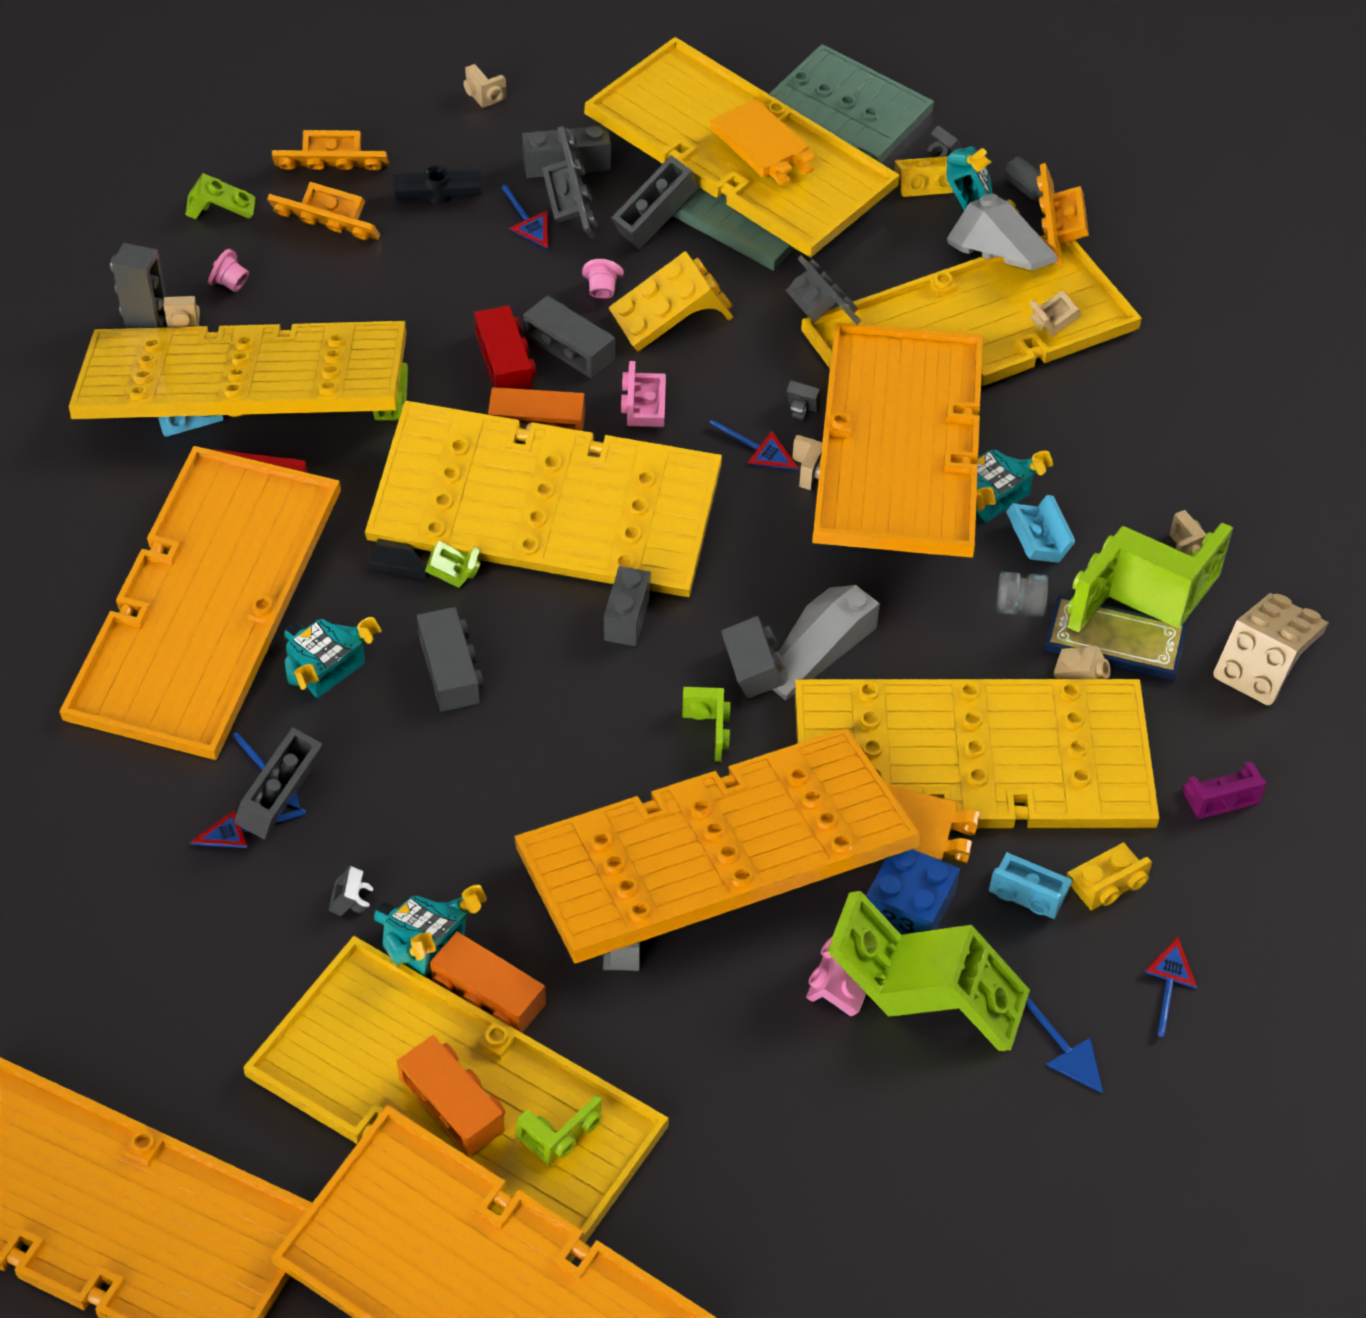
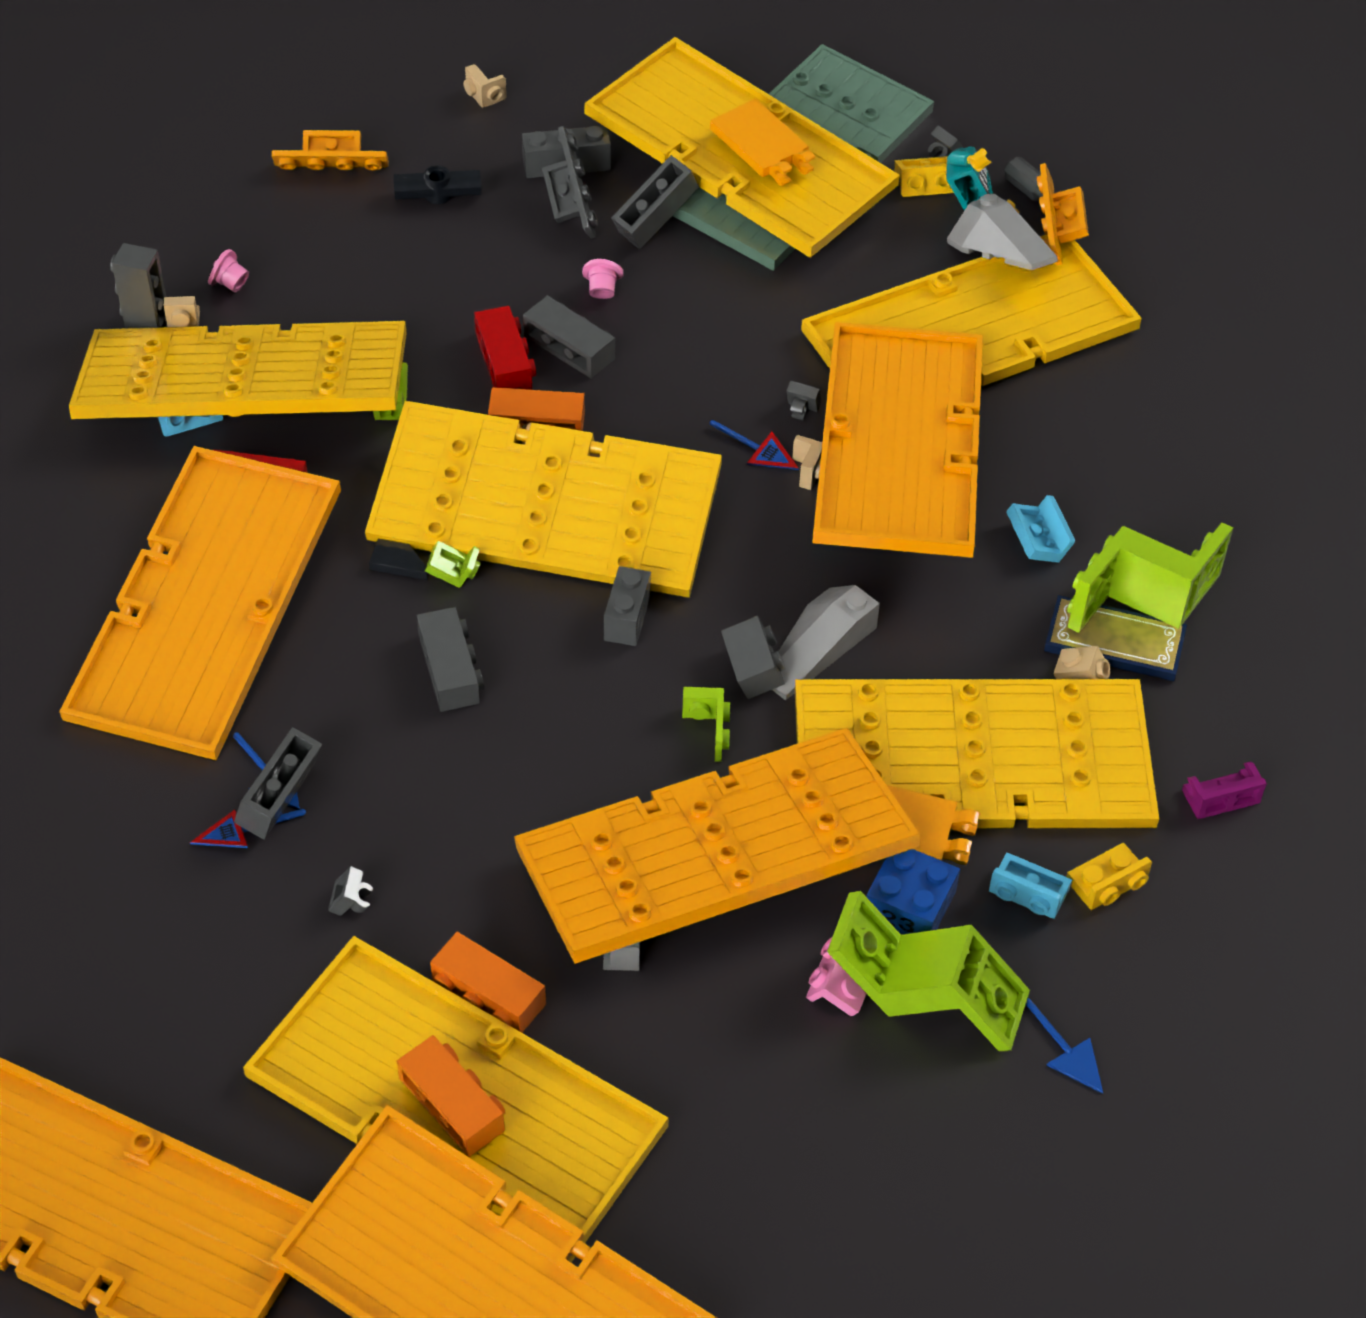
(220, 193): lime bracket -> none
(325, 653): torso -> none
(329, 207): light orange bracket -> none
(423, 927): torso -> none
(532, 228): piece -> none
(541, 1139): lime bracket -> none
(645, 398): bright pink bracket -> none
(668, 299): yellow bracket -> none
(818, 292): dark grey bracket -> none
(1006, 480): torso -> none
(1022, 594): clear wheel -> none
(1054, 313): tan bracket -> none
(1174, 968): piece -> none
(1186, 533): tan bracket -> none
(1267, 646): tan bracket -> none

